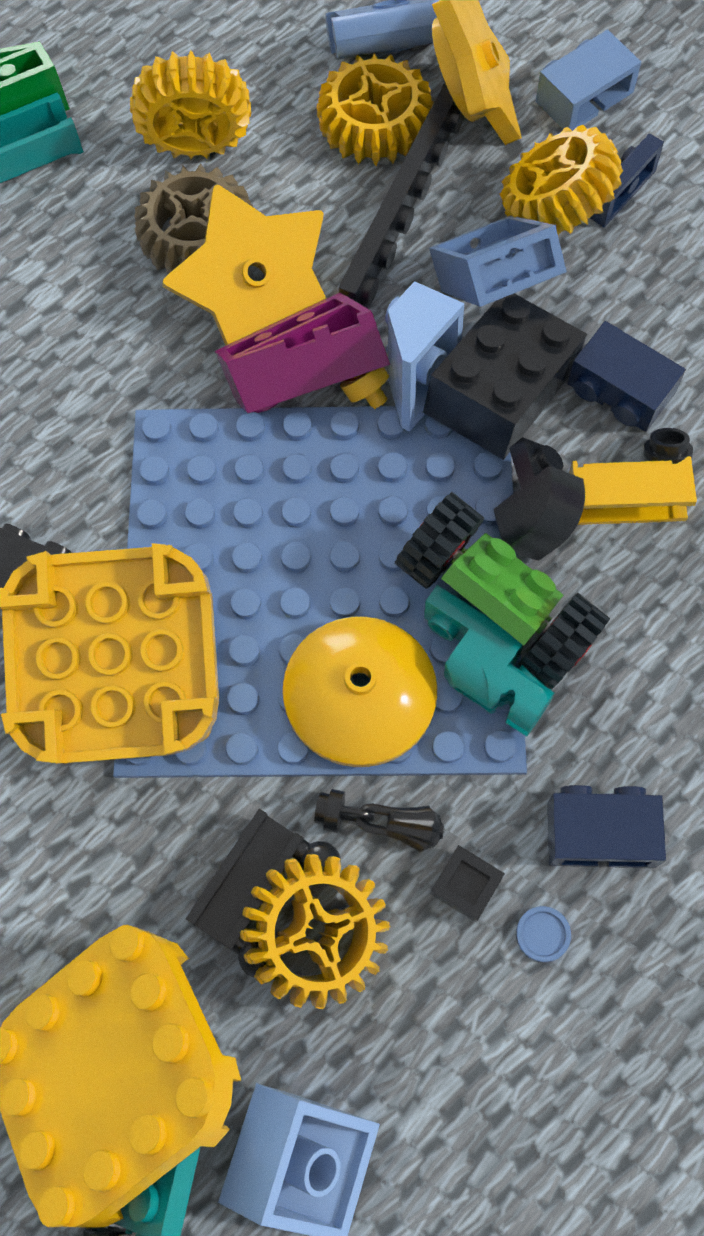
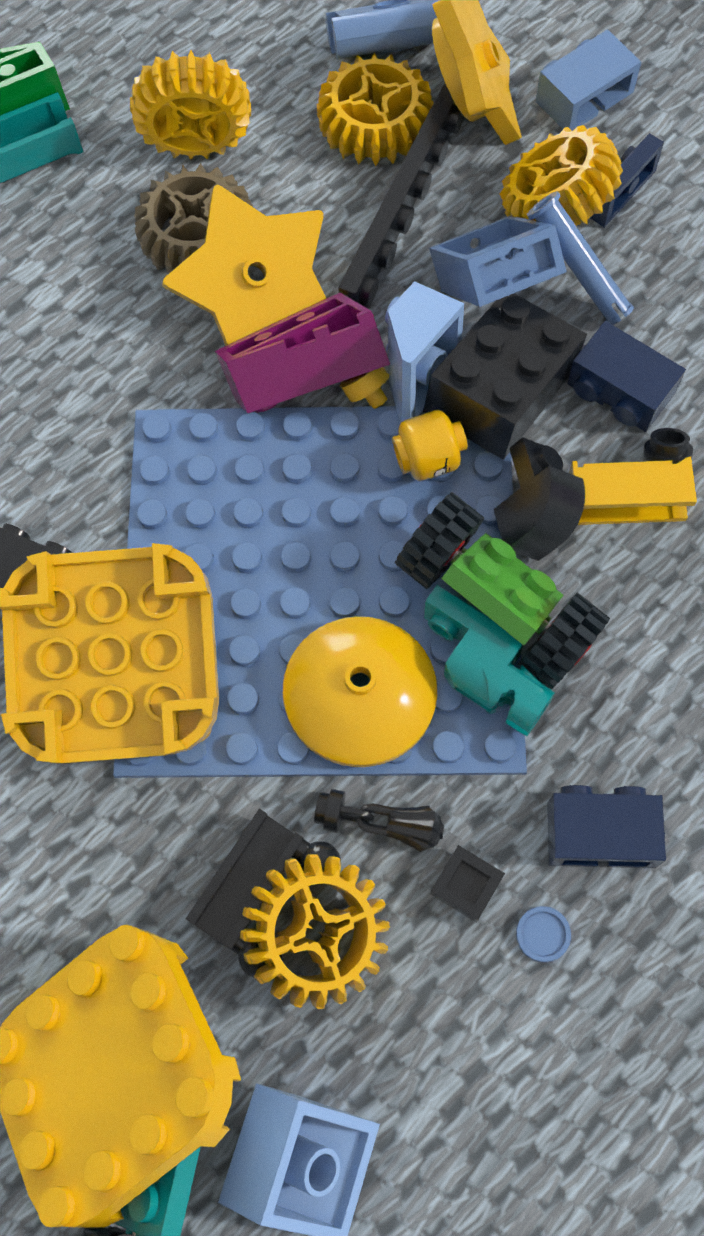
(429, 445): none -> yellow head
(582, 259): none -> medium blue pin

